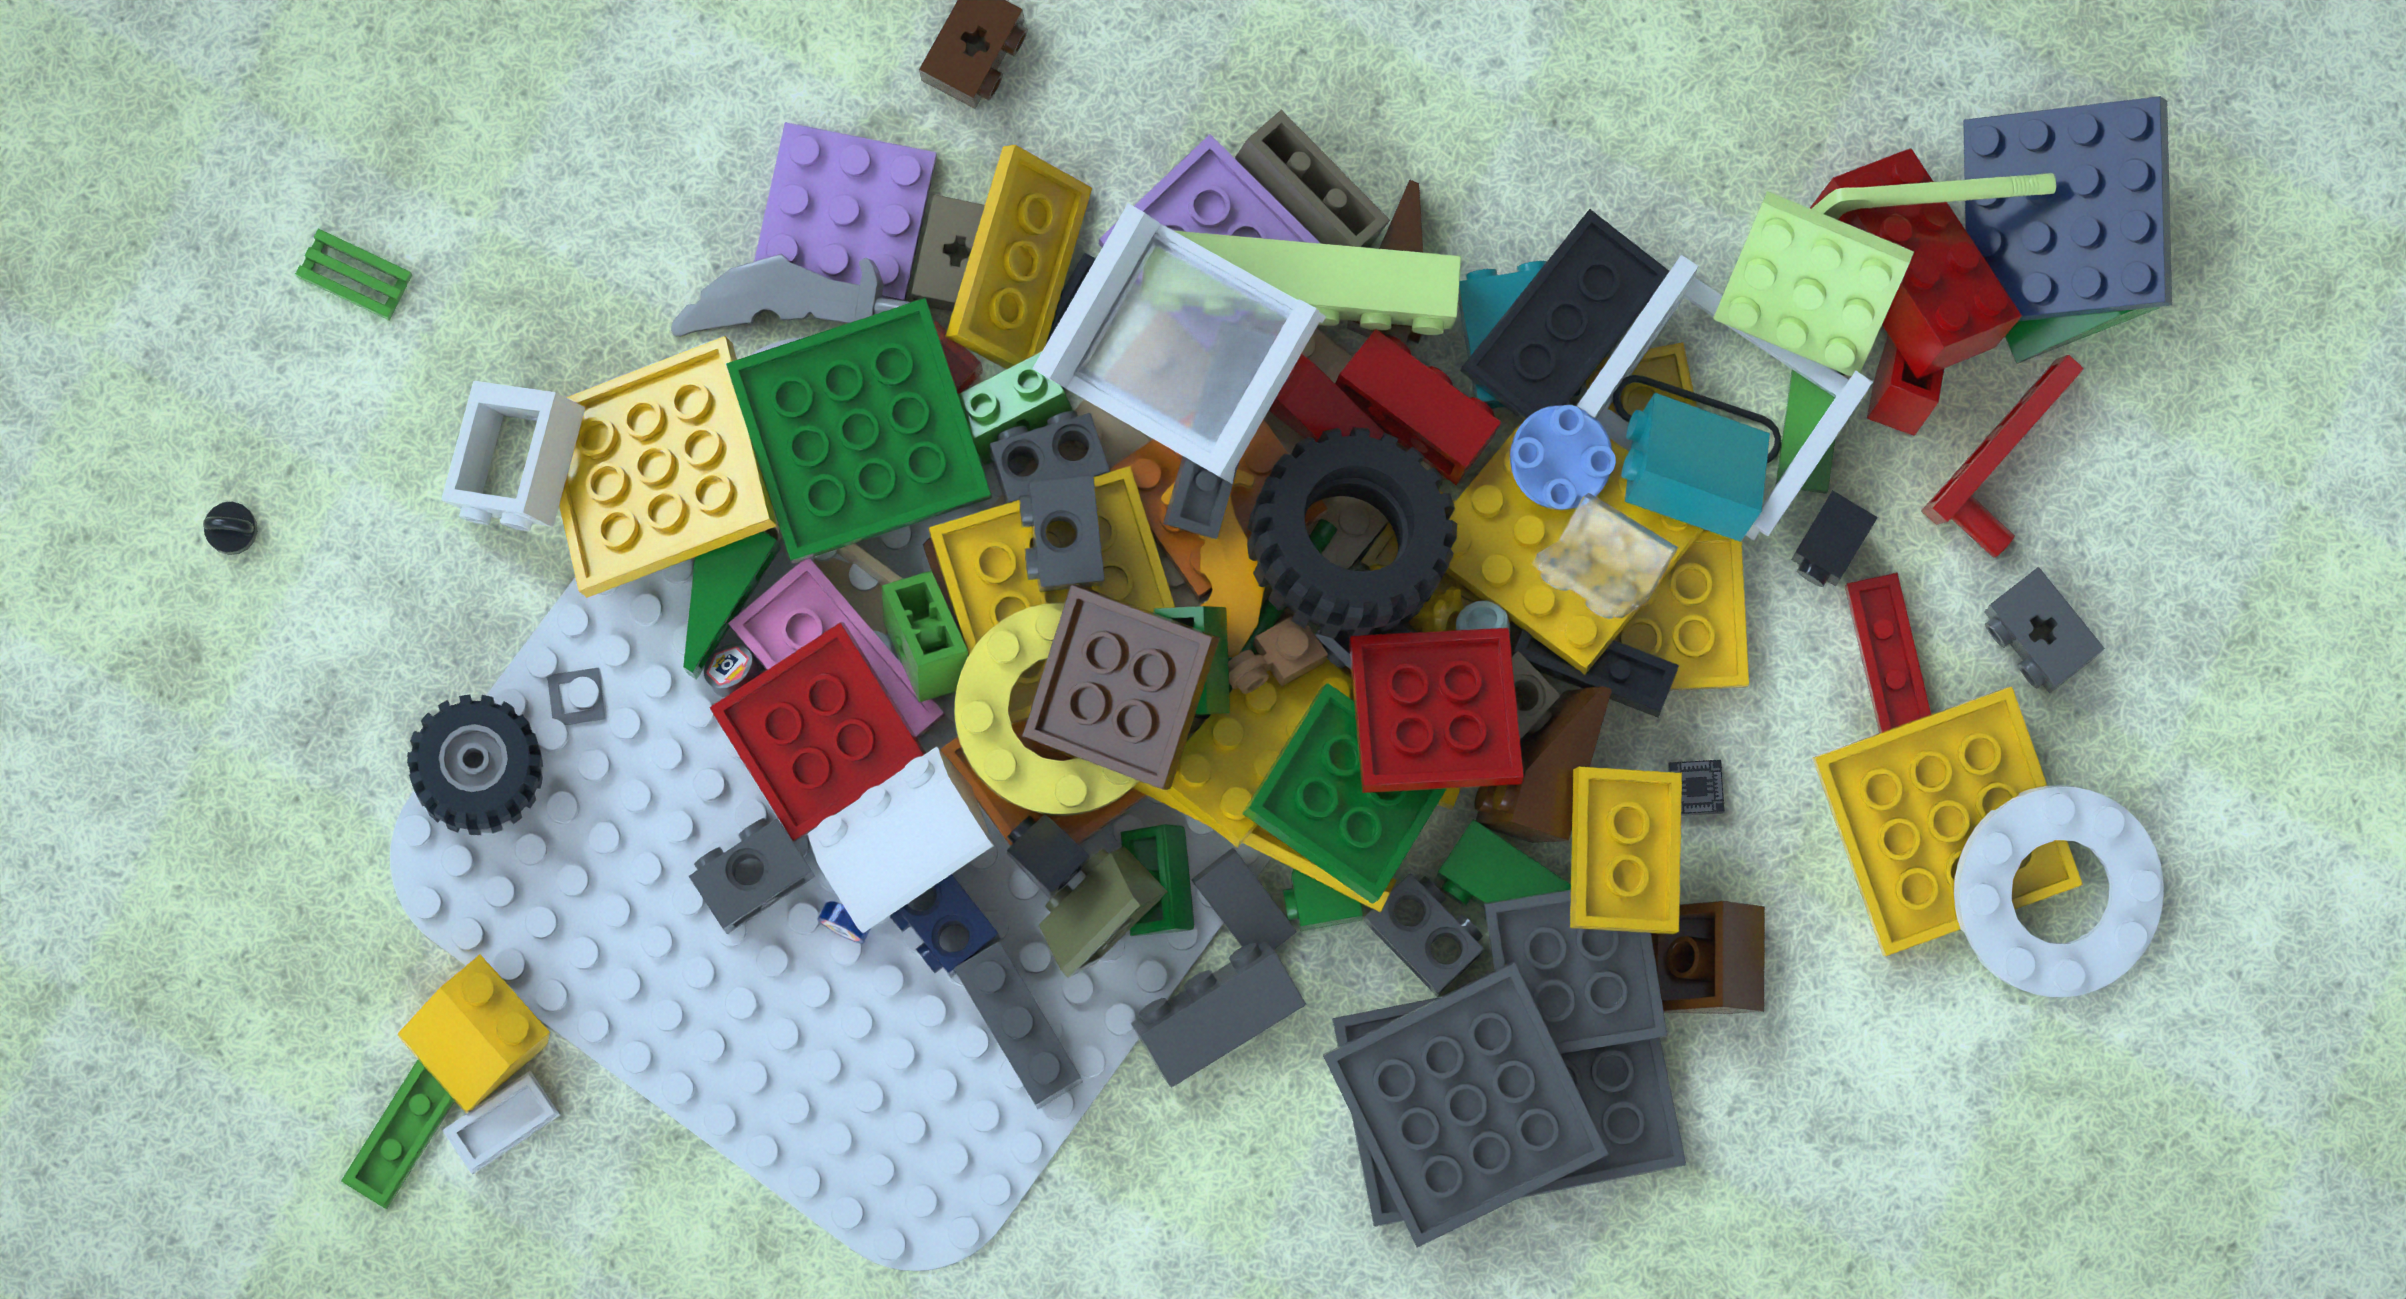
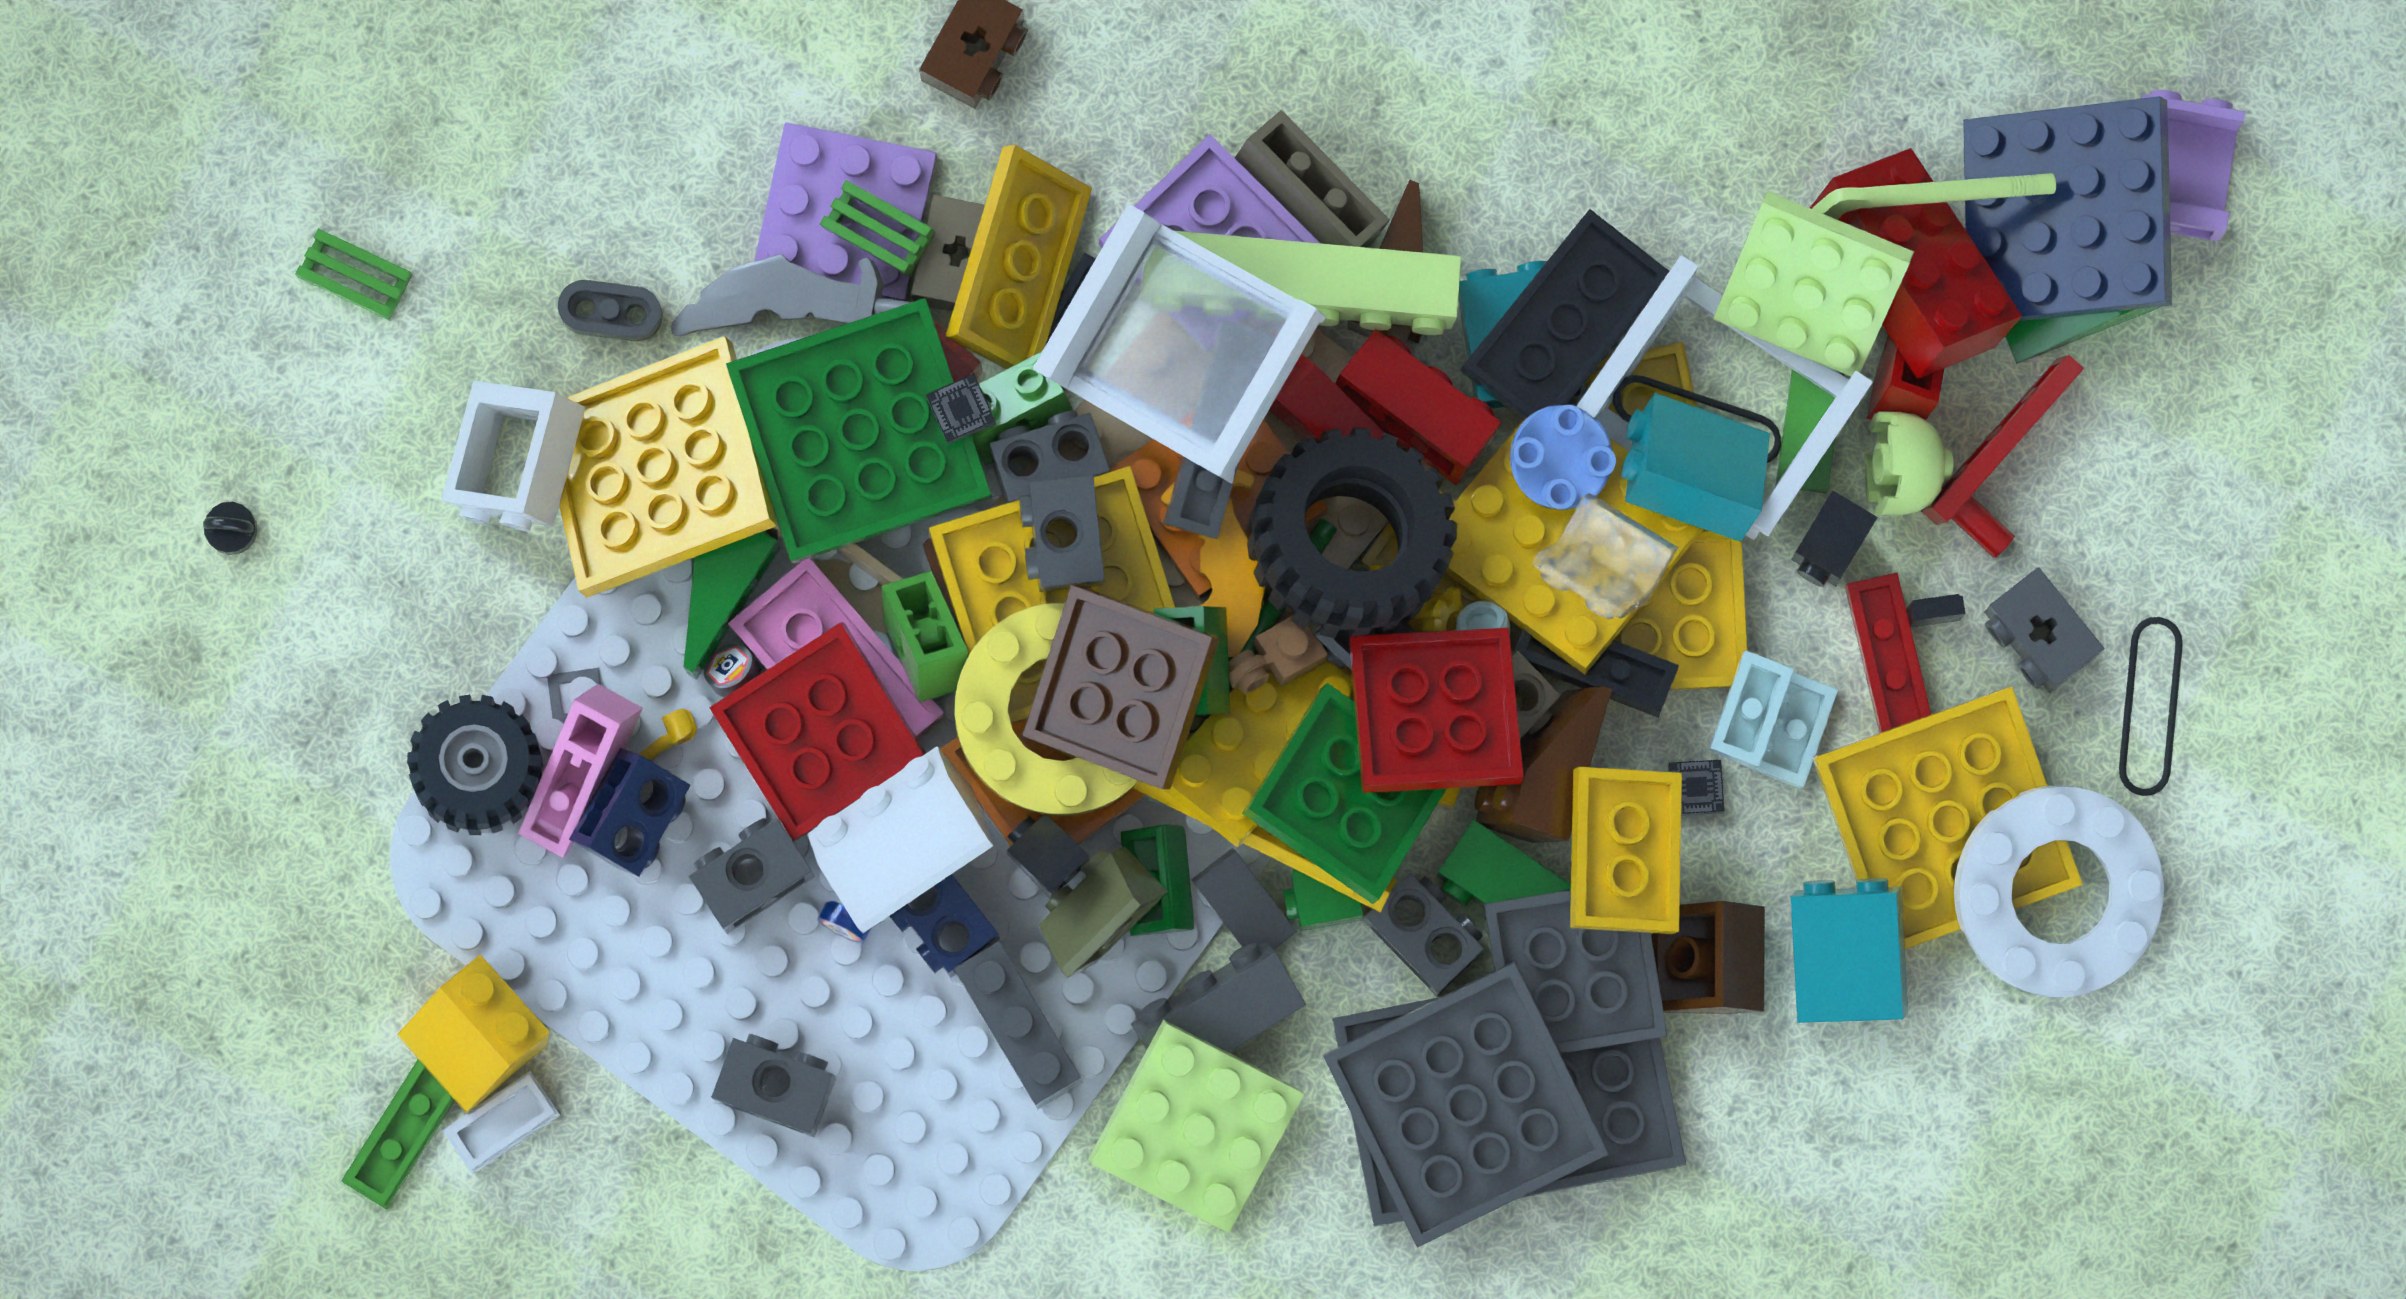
(586, 747): none -> bright pink slope
(611, 310): none -> dark grey plate
(619, 805): none -> dark blue brick
(679, 728): none -> yellow hand
(741, 1084): none -> dark grey brick
(841, 208): none -> bright green tile
(960, 409): none -> tile
(1196, 1126): none -> yellowish green plate
(1773, 719): none -> light aqua slope
(1849, 952): none -> teal brick
(1905, 464): none -> yellowish green cylinder
(1936, 610): none -> black tile
(2172, 707): none -> black piece
(2199, 163): none -> lavender panel

